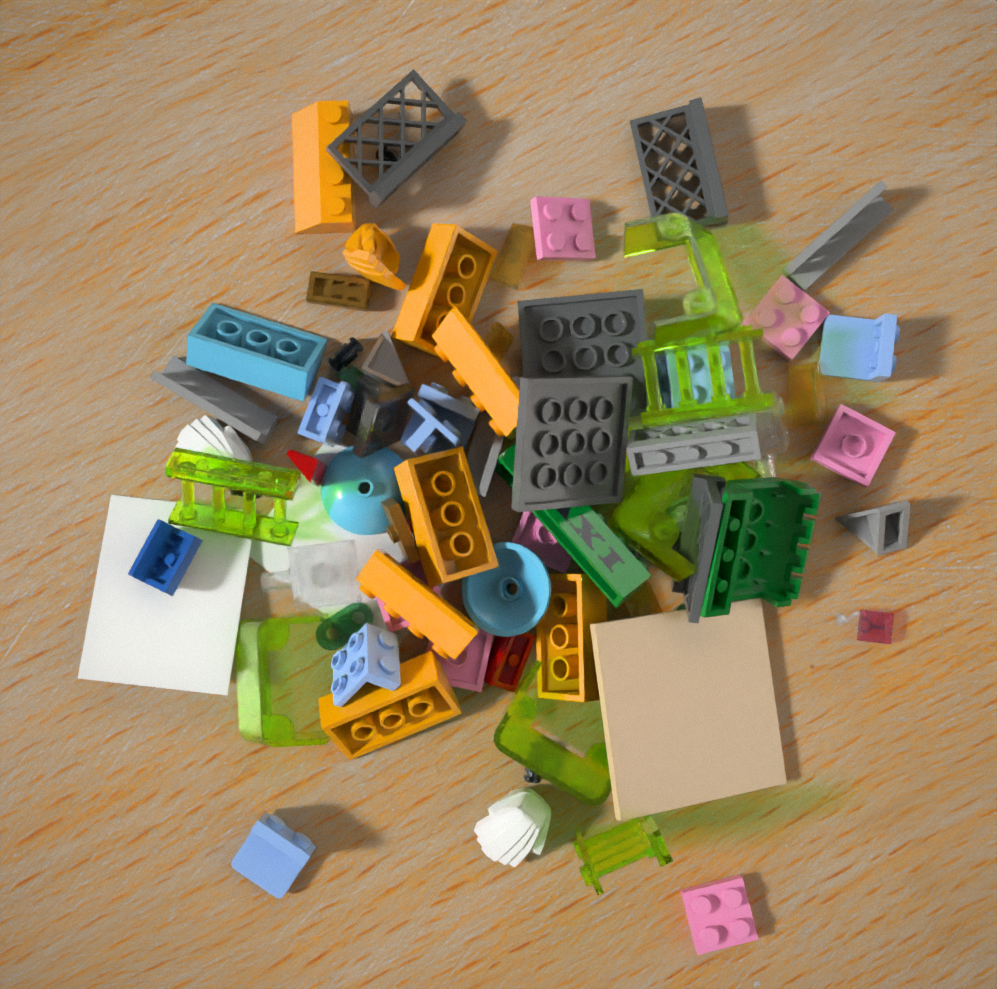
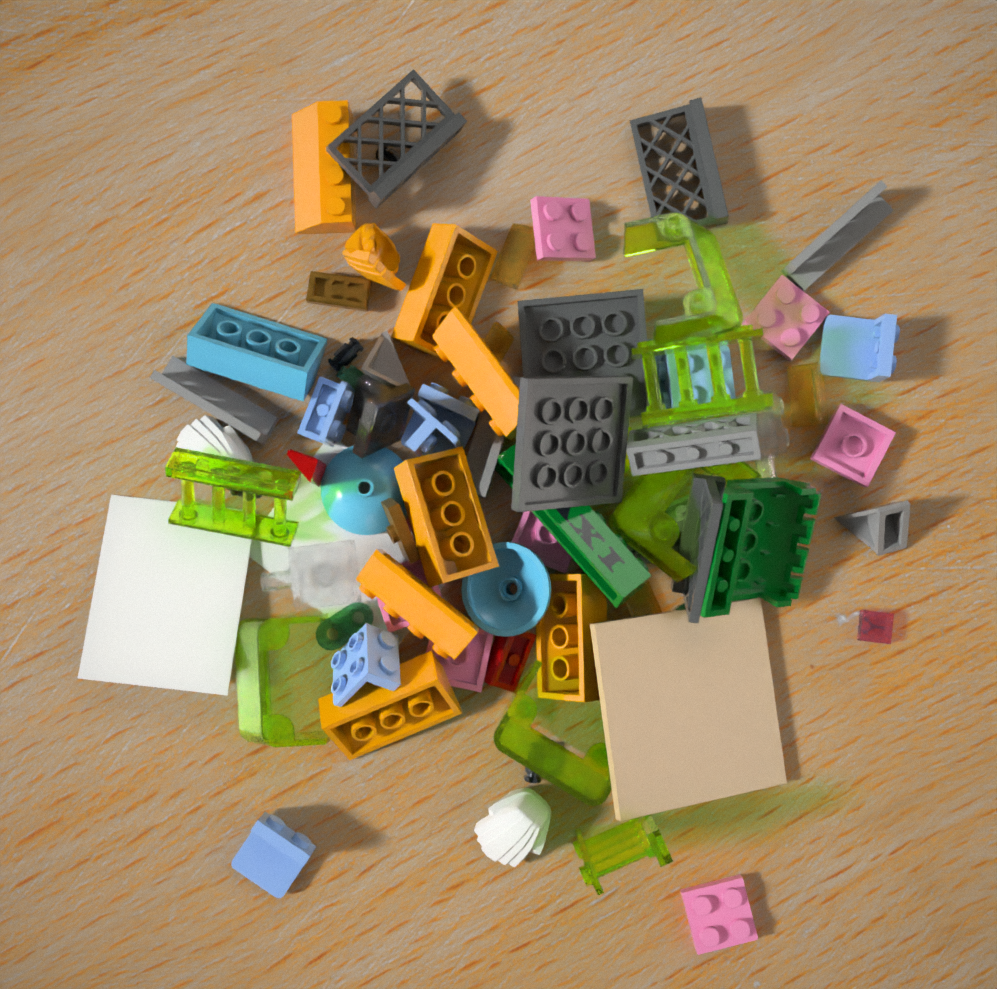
(165, 557): blue bracket -> none

